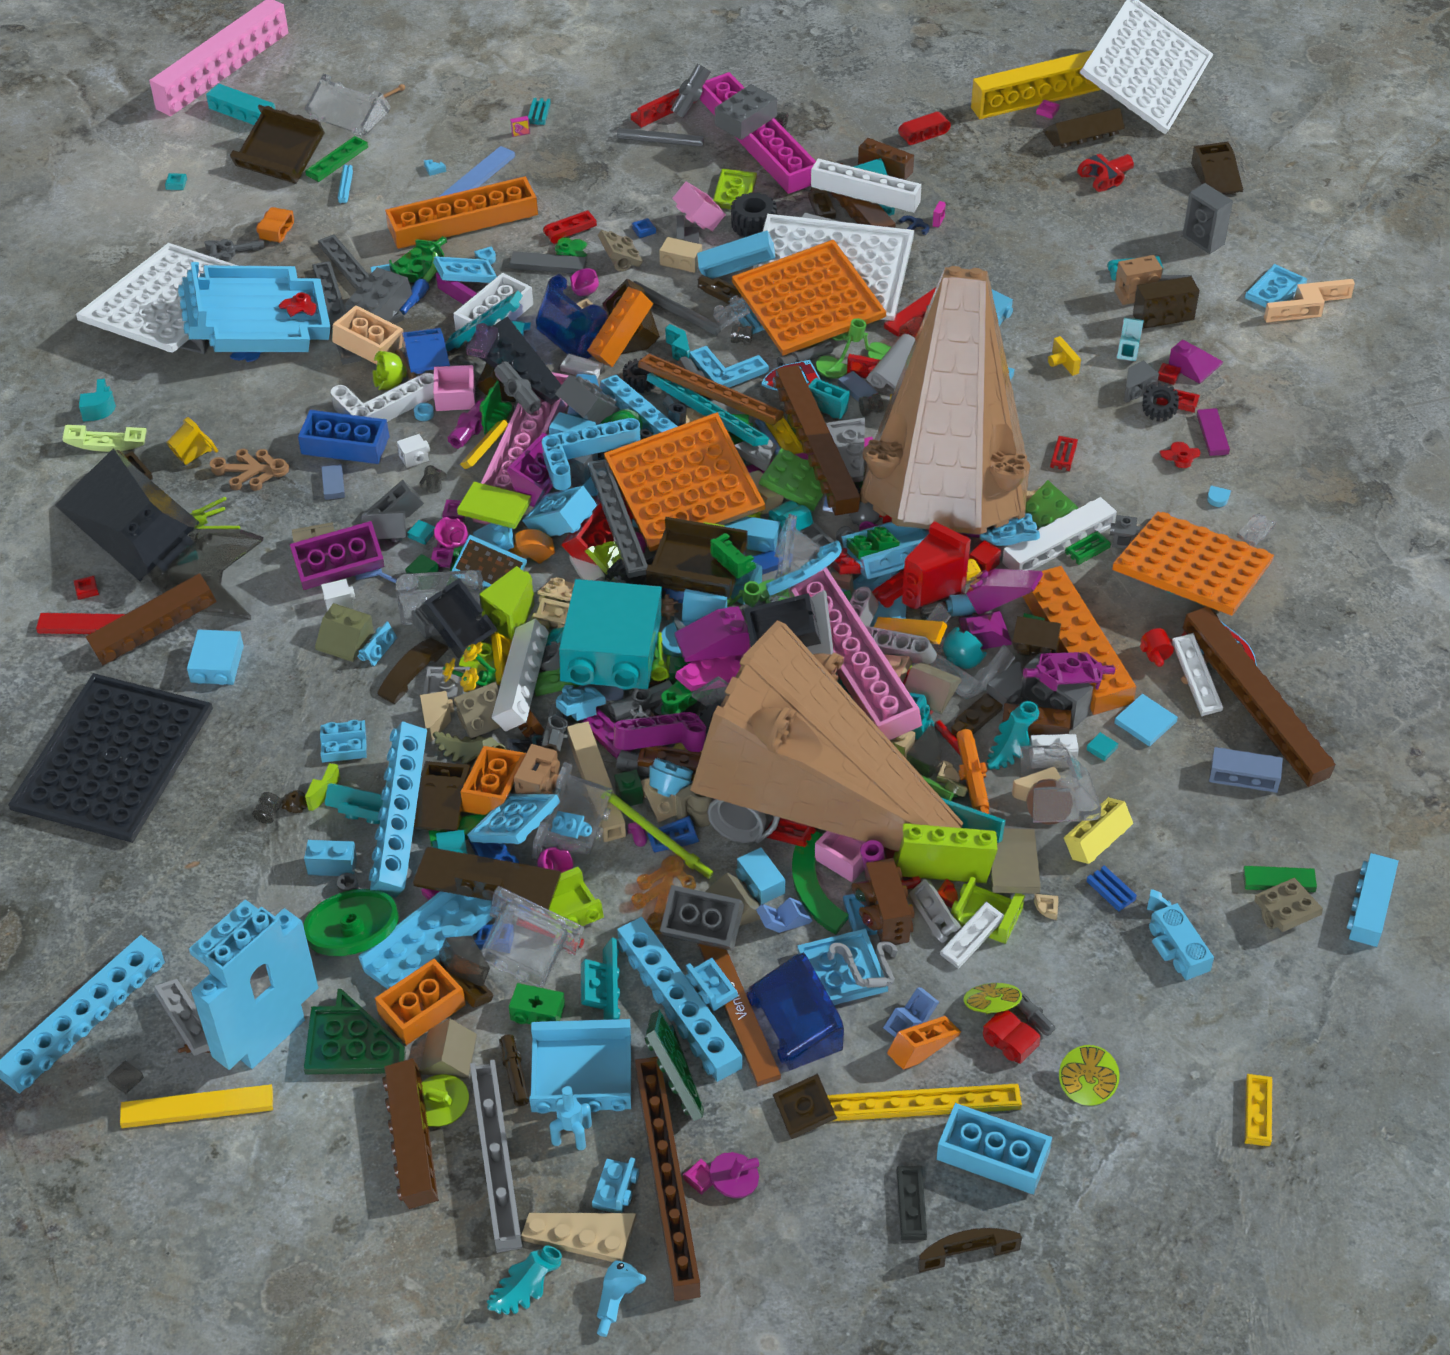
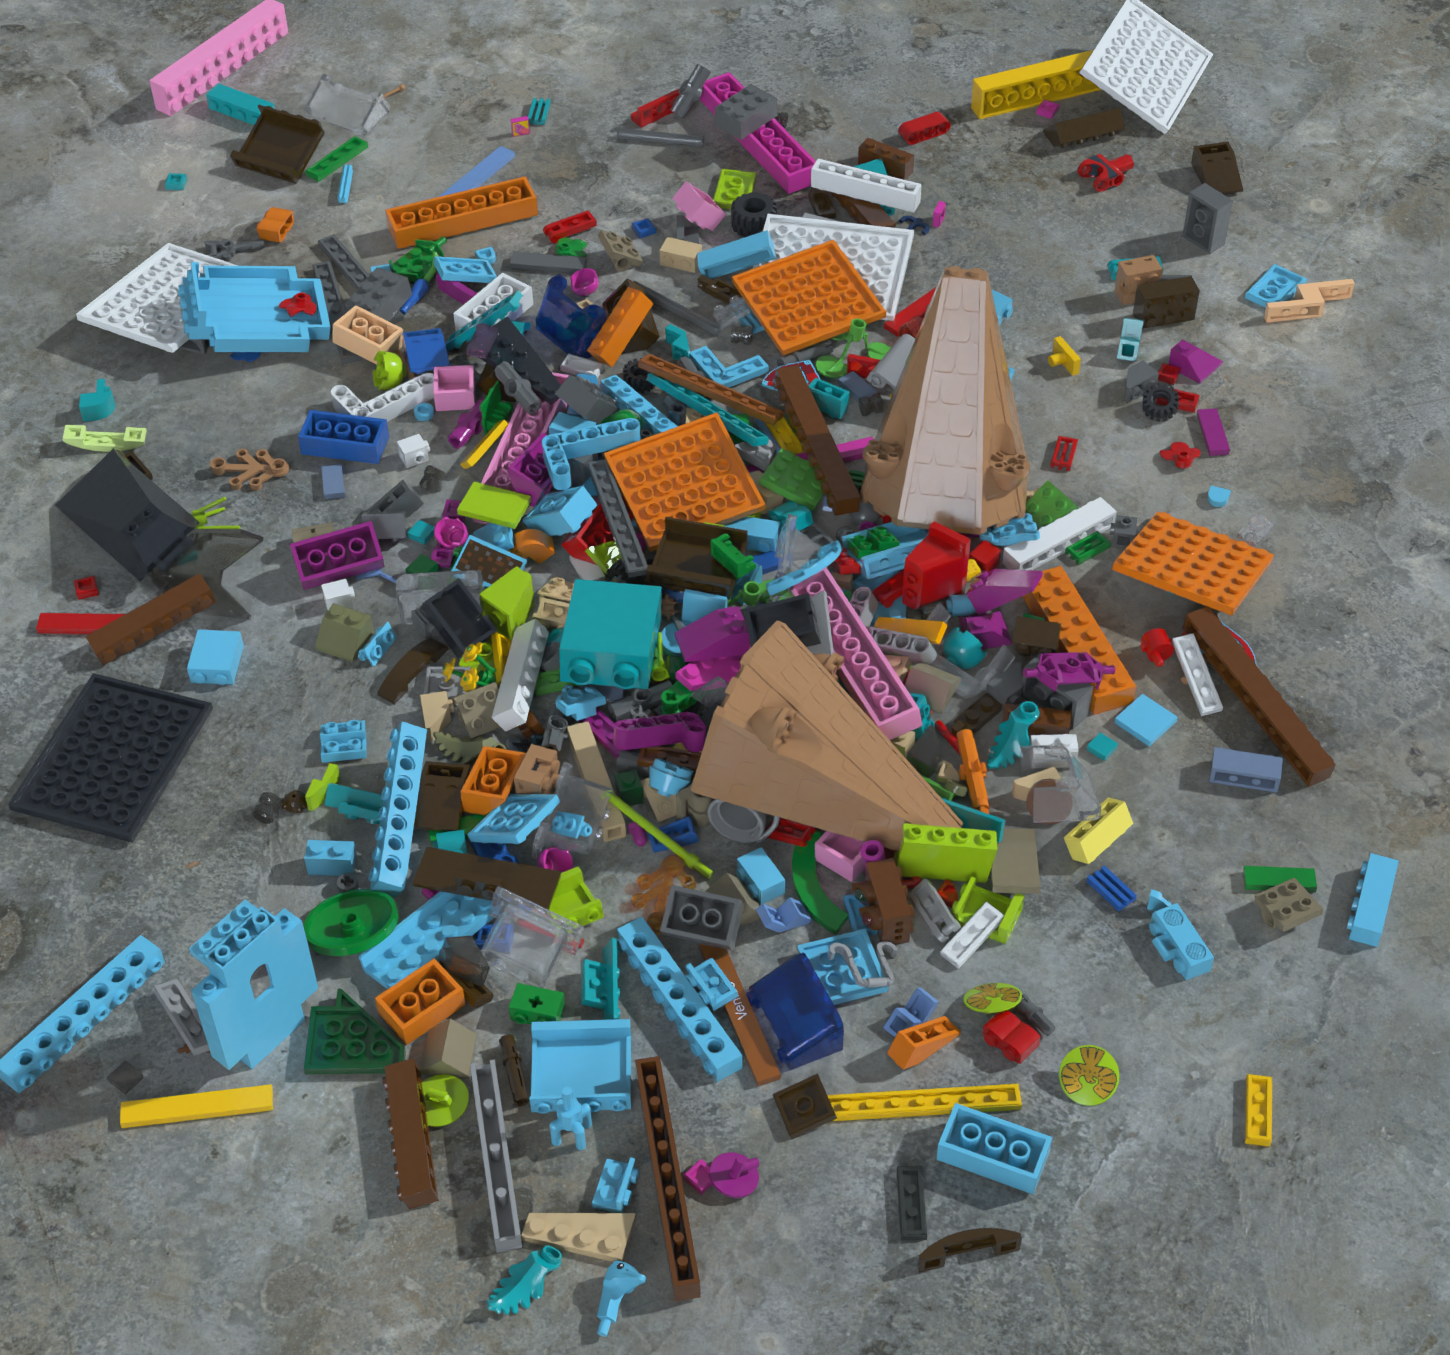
(190, 442): yellow container -> none
(434, 168): medium azure tile -> none
(672, 1060): dark green wing -> none
(850, 442): light grey wing -> none
(1047, 905): tan tile -> none

